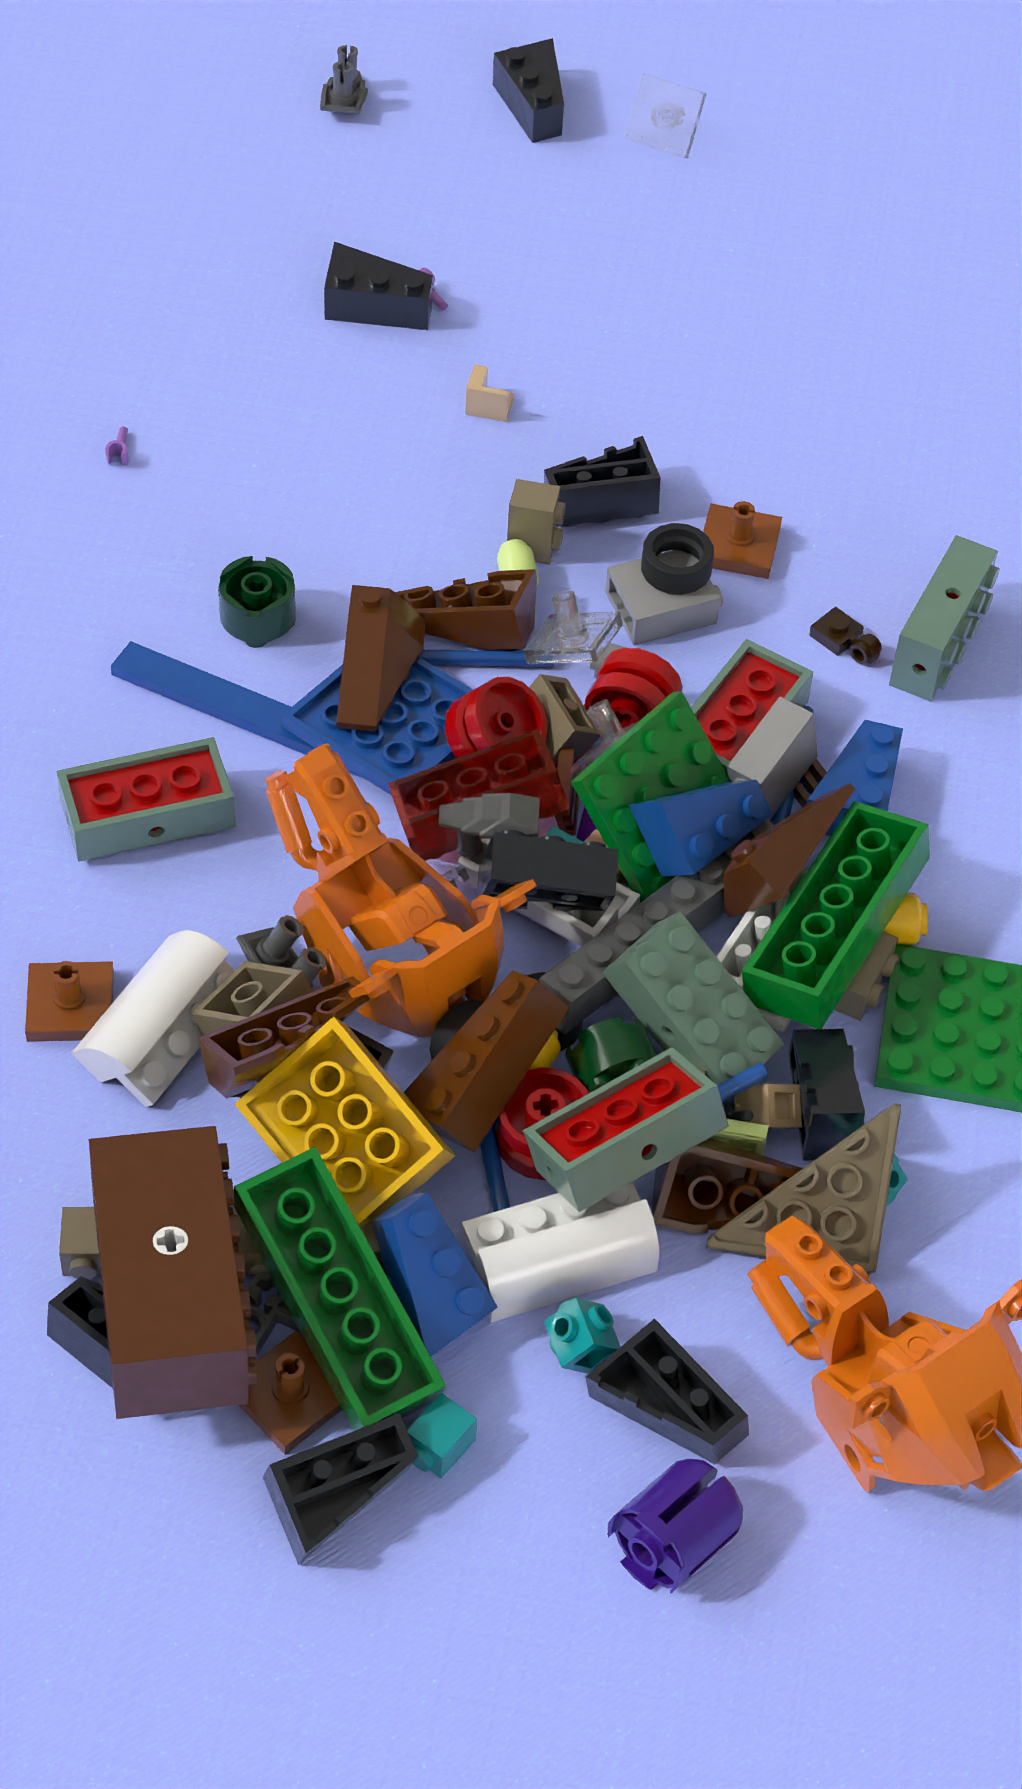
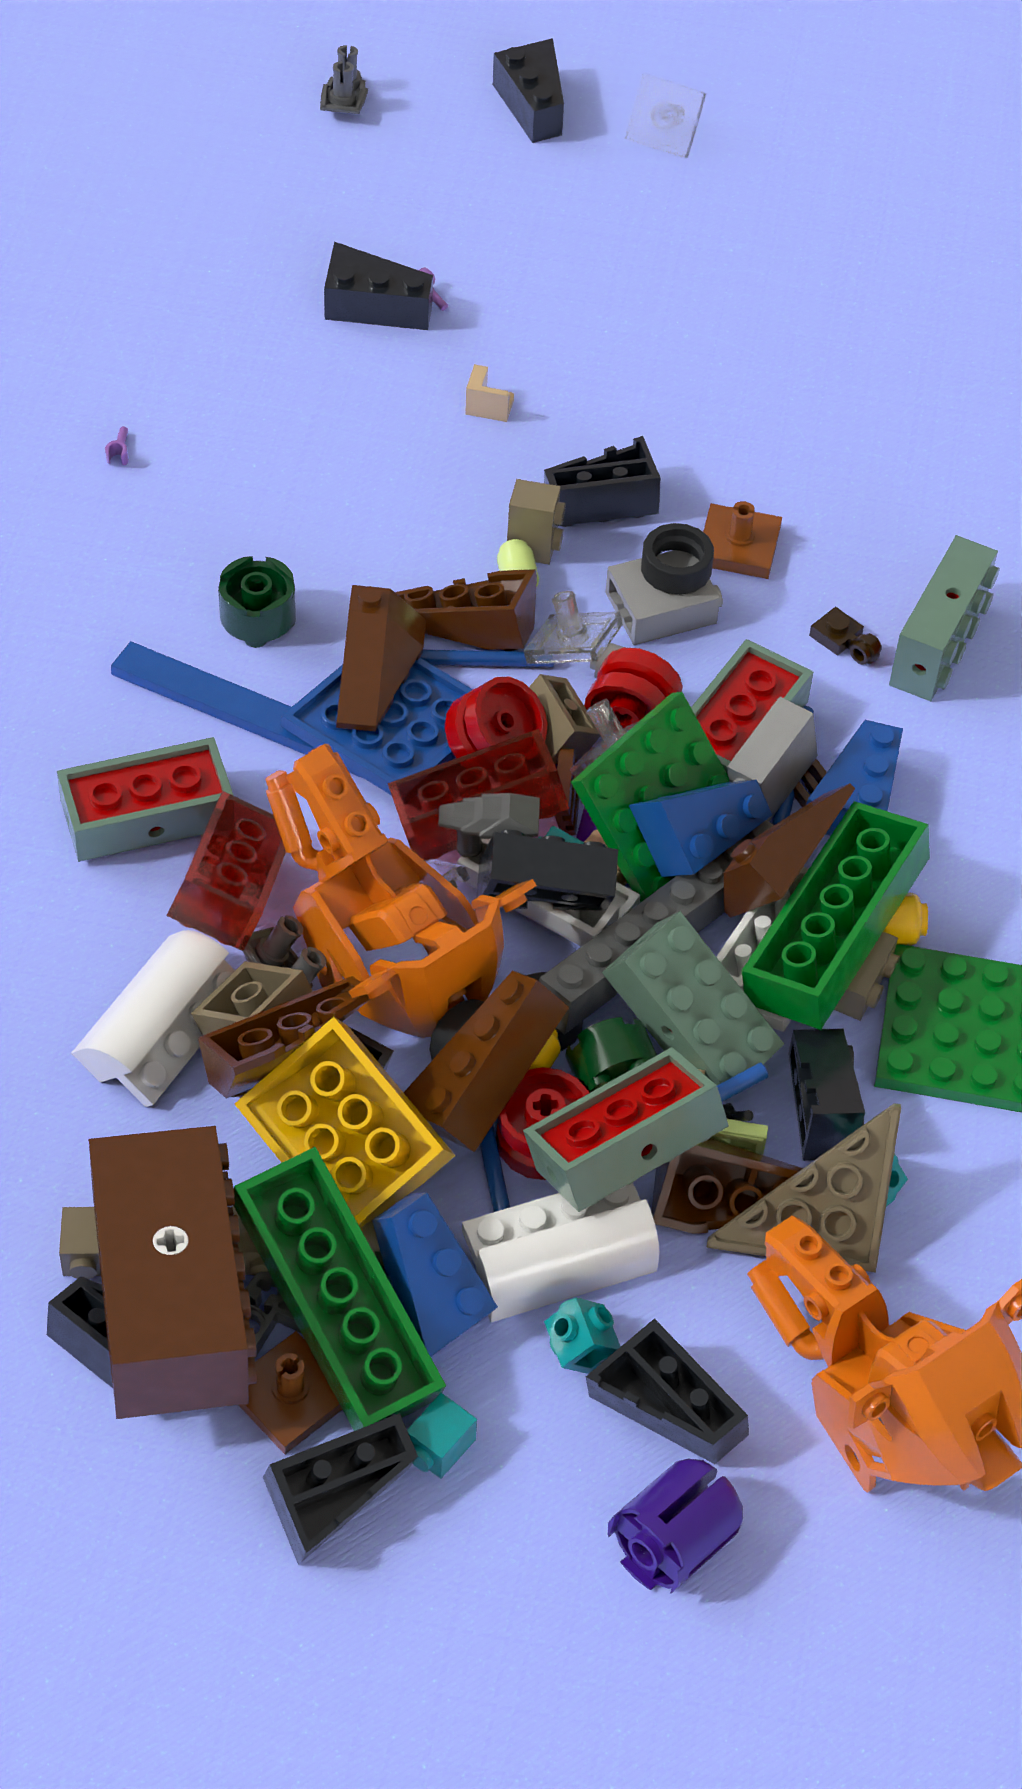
(66, 999): dark orange tile -> none
(230, 872): none -> clear red brick
(772, 1105): tan panel -> none

